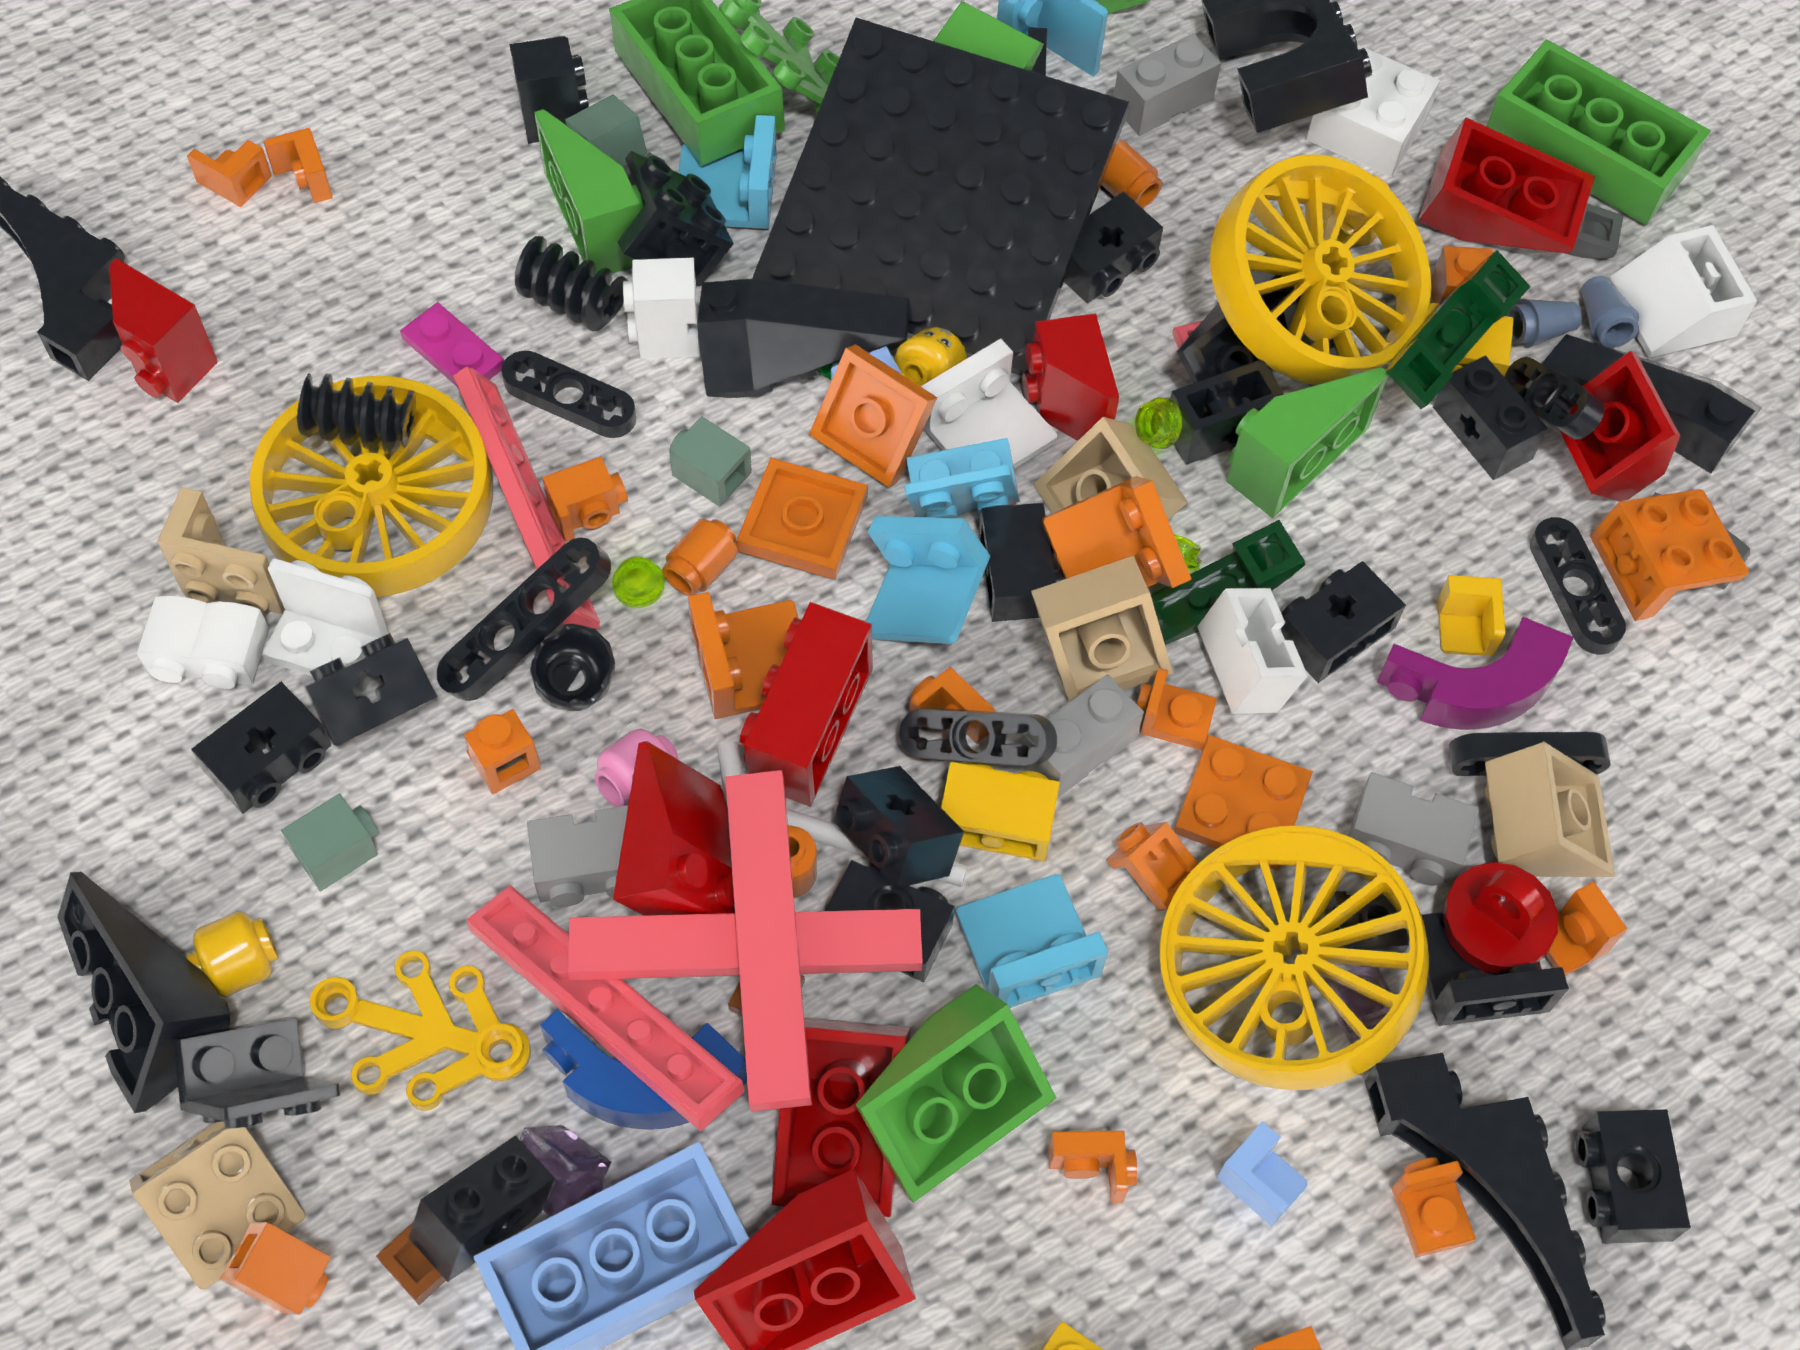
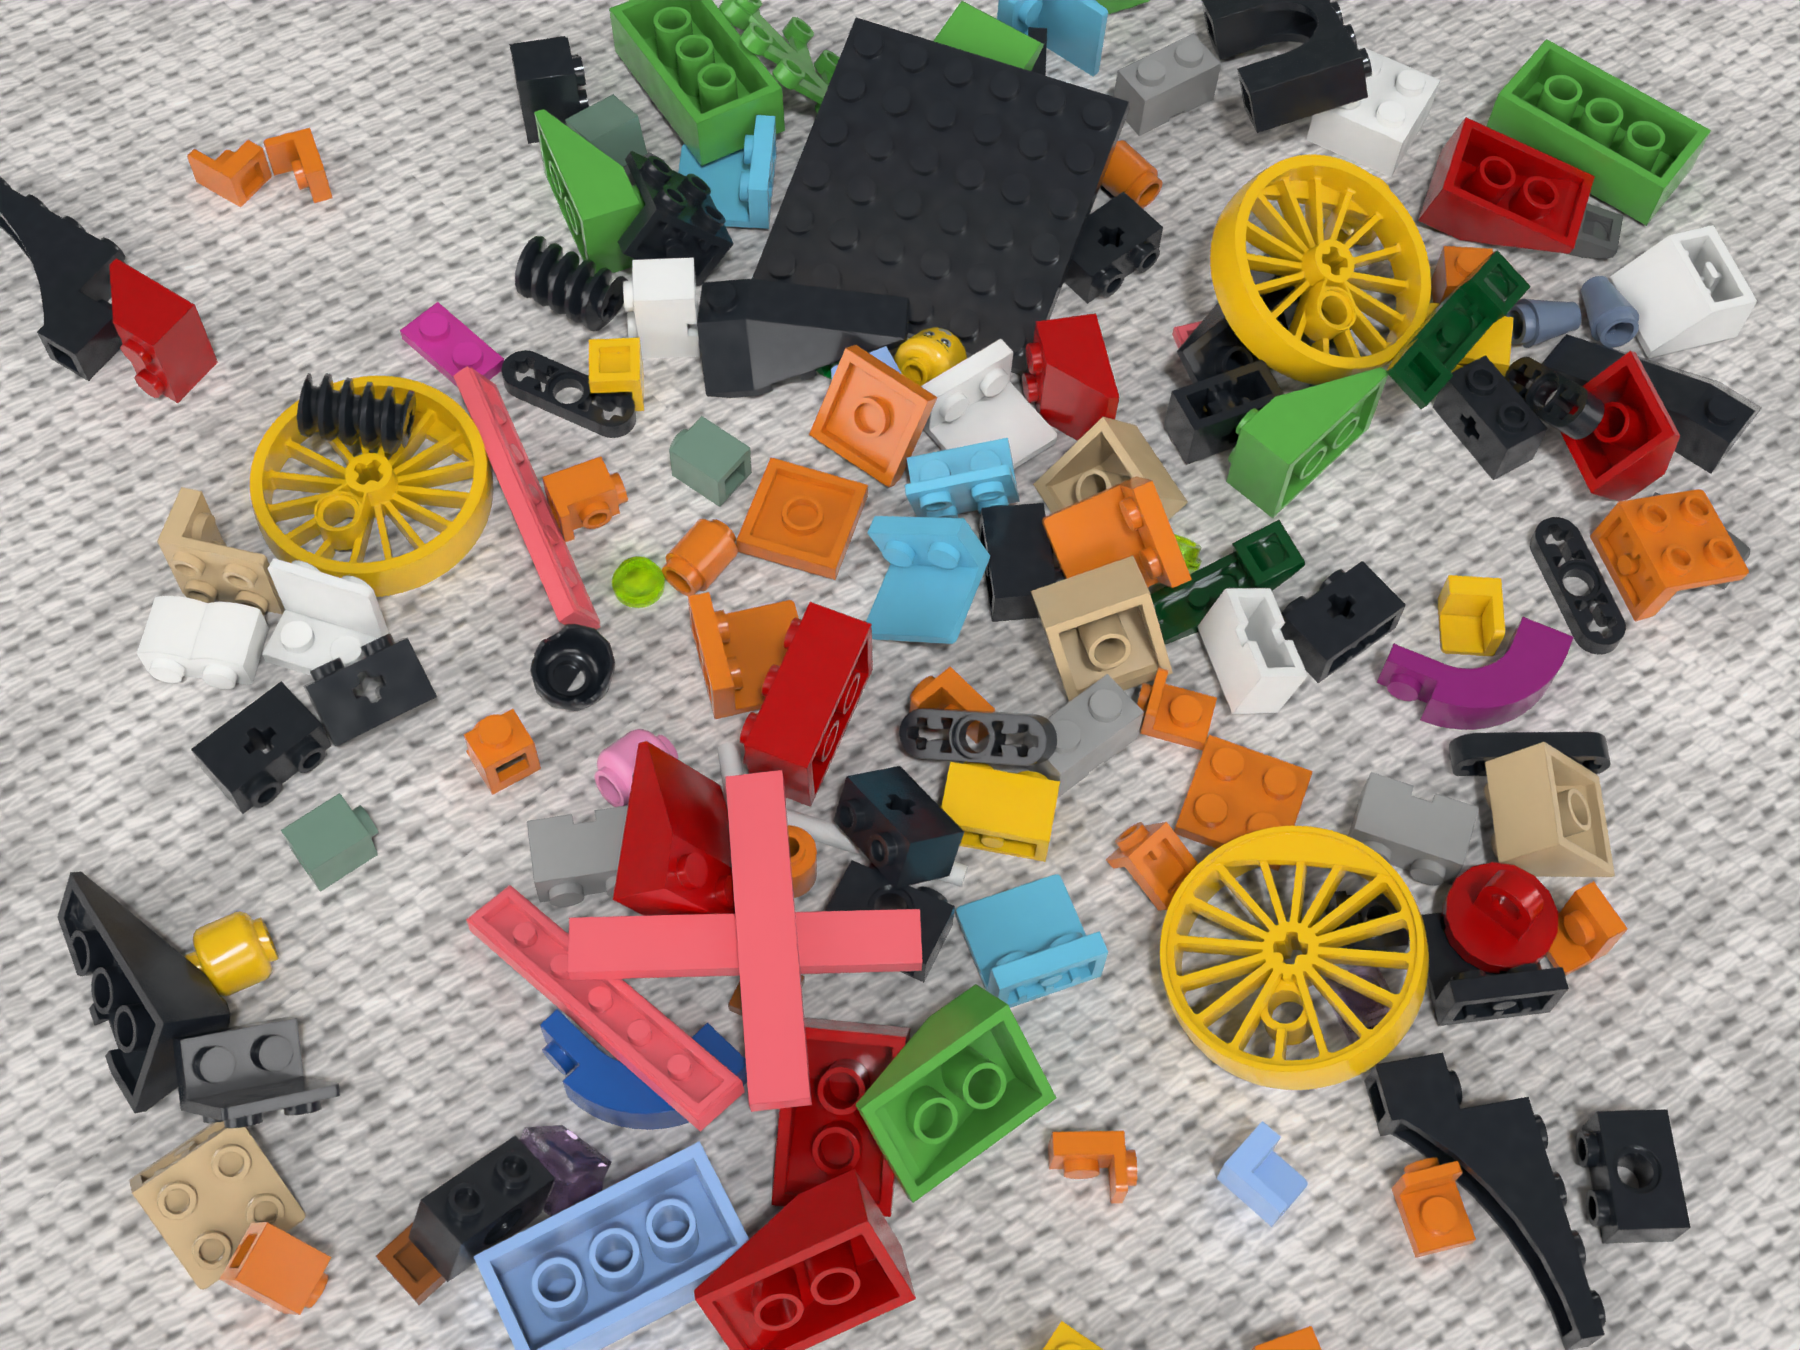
(428, 1033): yellow plant -> none
(528, 626): black beam -> none
(617, 367): none -> yellow panel
(1159, 423): clear neon green plate -> none

